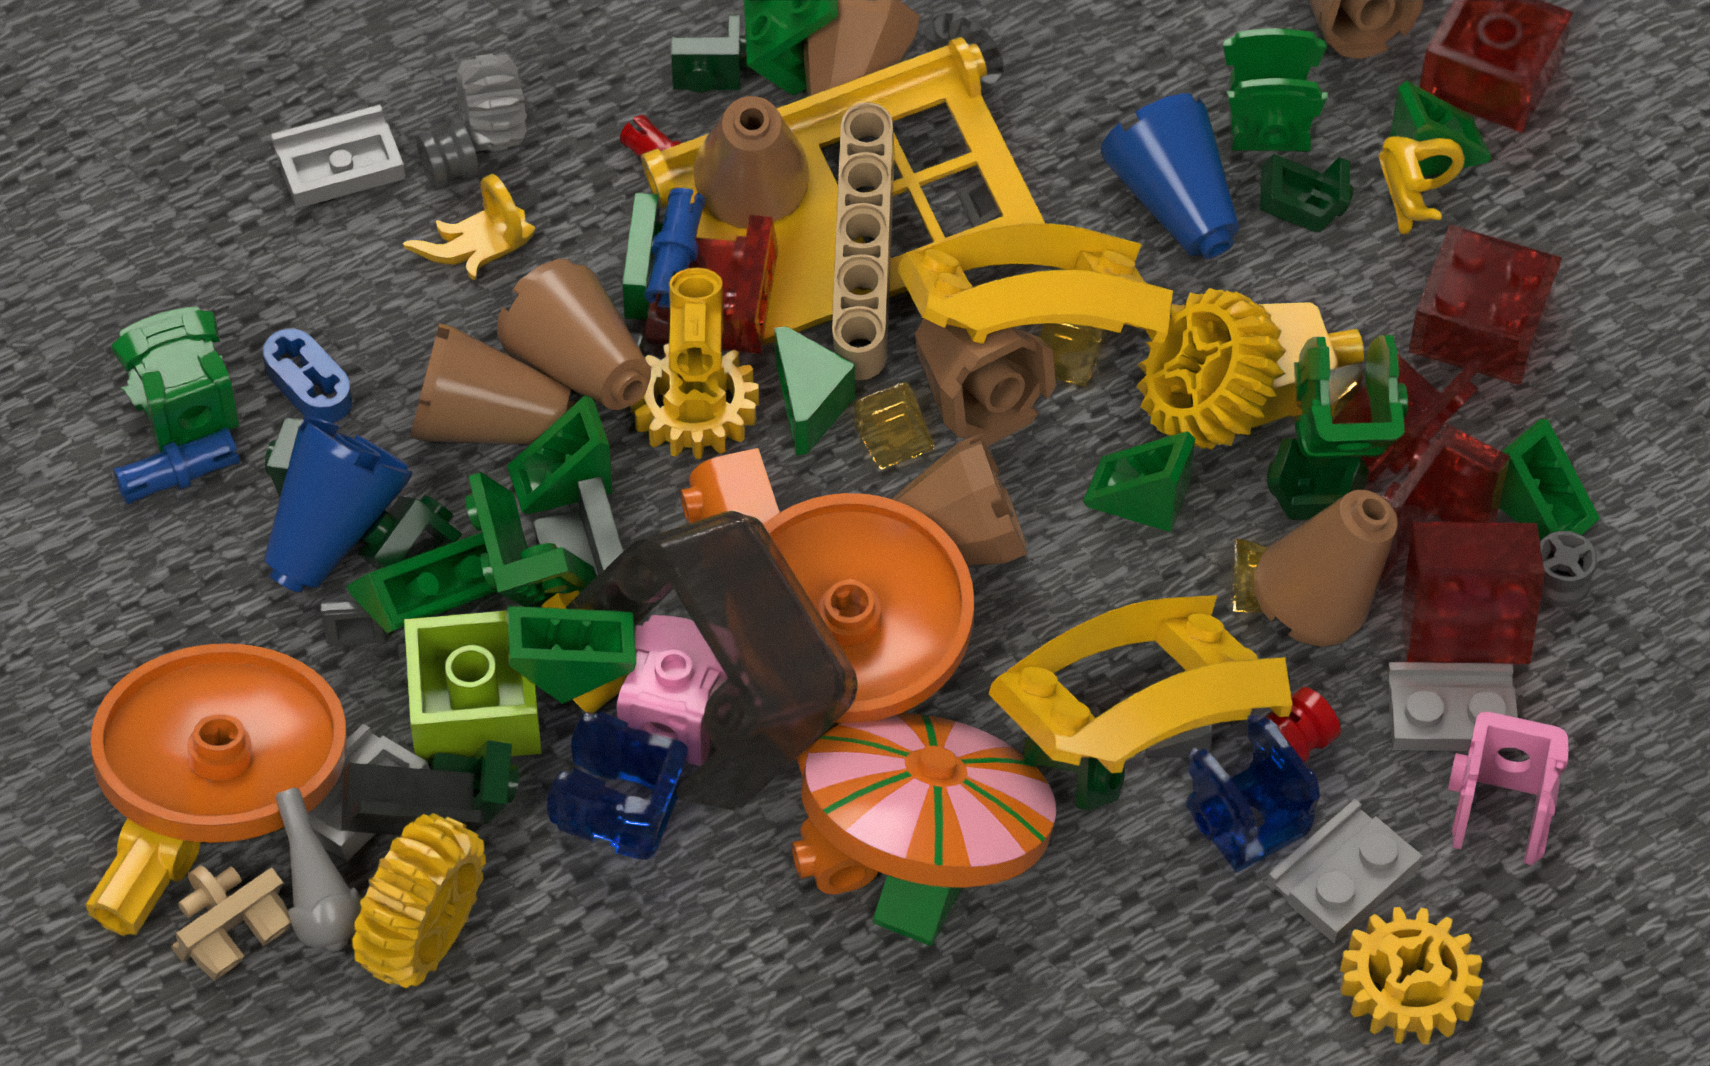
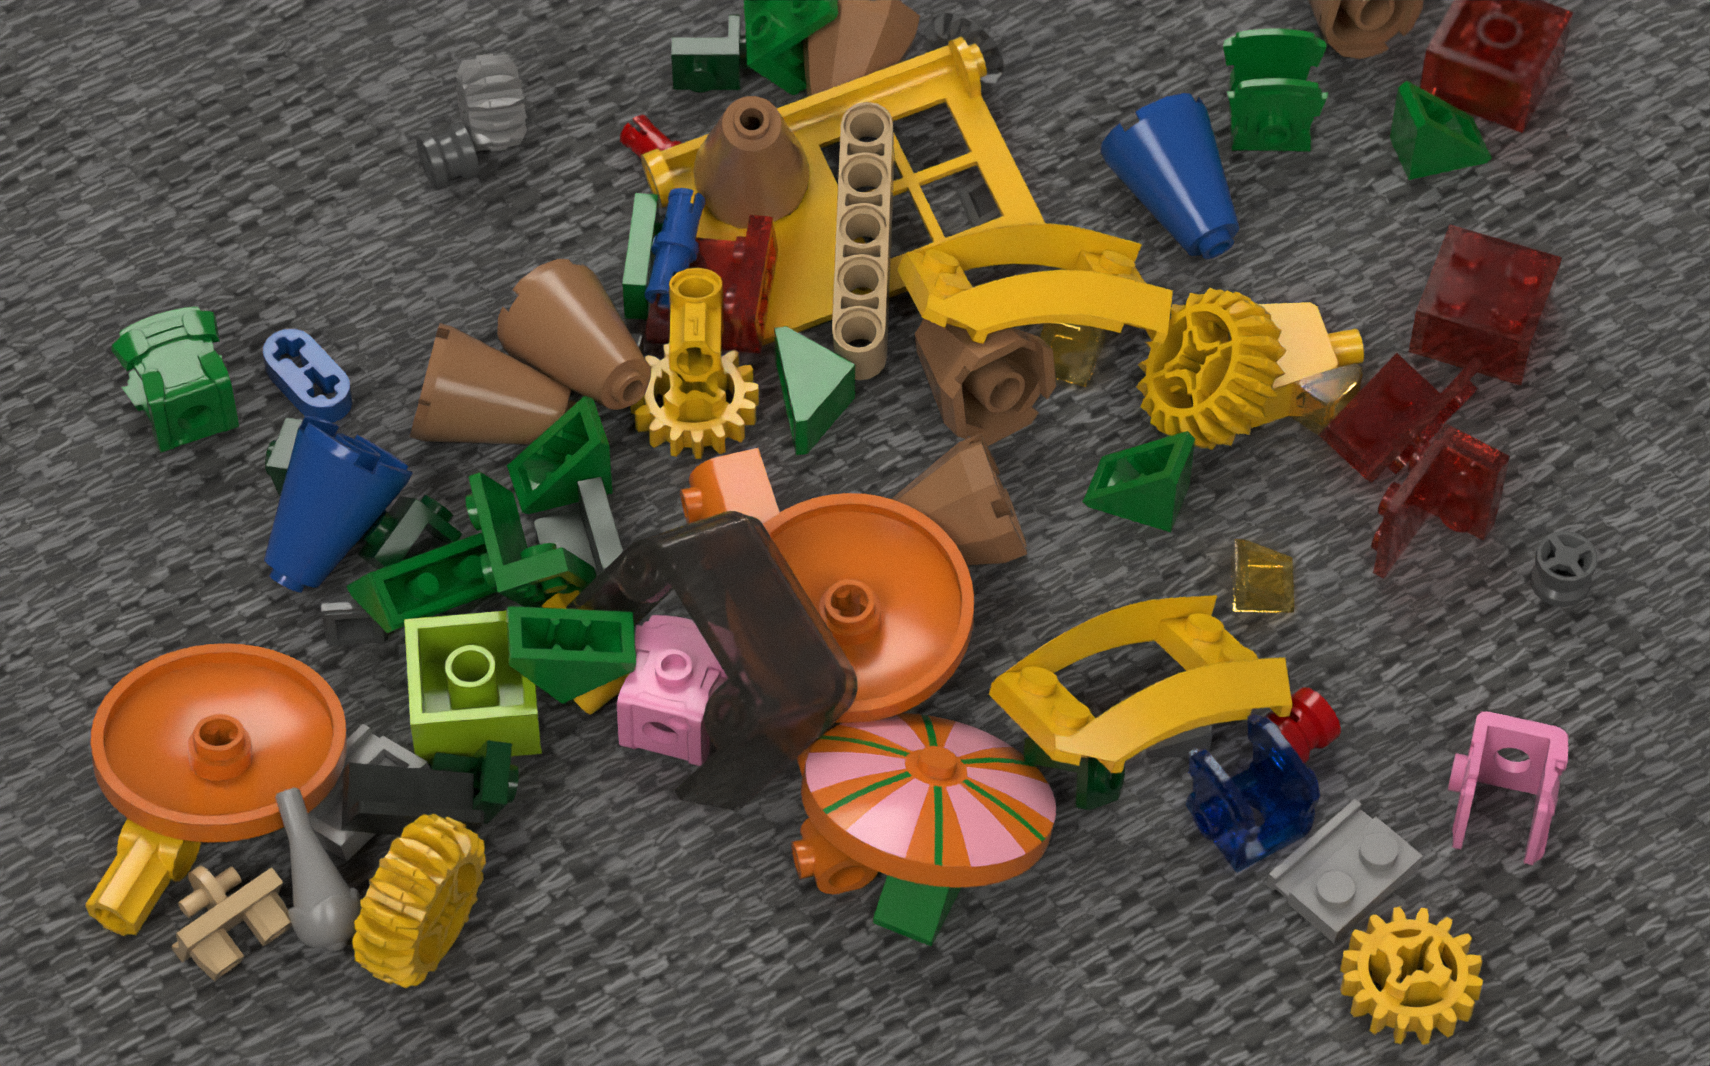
(176, 465): blue pin -> none
(338, 156): light grey plate -> none
(482, 236): yellow piece -> none
(613, 750): clear blue piece -> none
(892, 425): clear yellow slope -> none
(1305, 194): dark green bracket -> none
(1312, 485): dark green bracket -> none
(1328, 569): medium nougat cone -> none
(1388, 403): green piece -> none
(1405, 179): yellow piece -> none
(1439, 702): light grey plate -> none
(1472, 592): clear red brick -> none
(1544, 485): green slope -> none

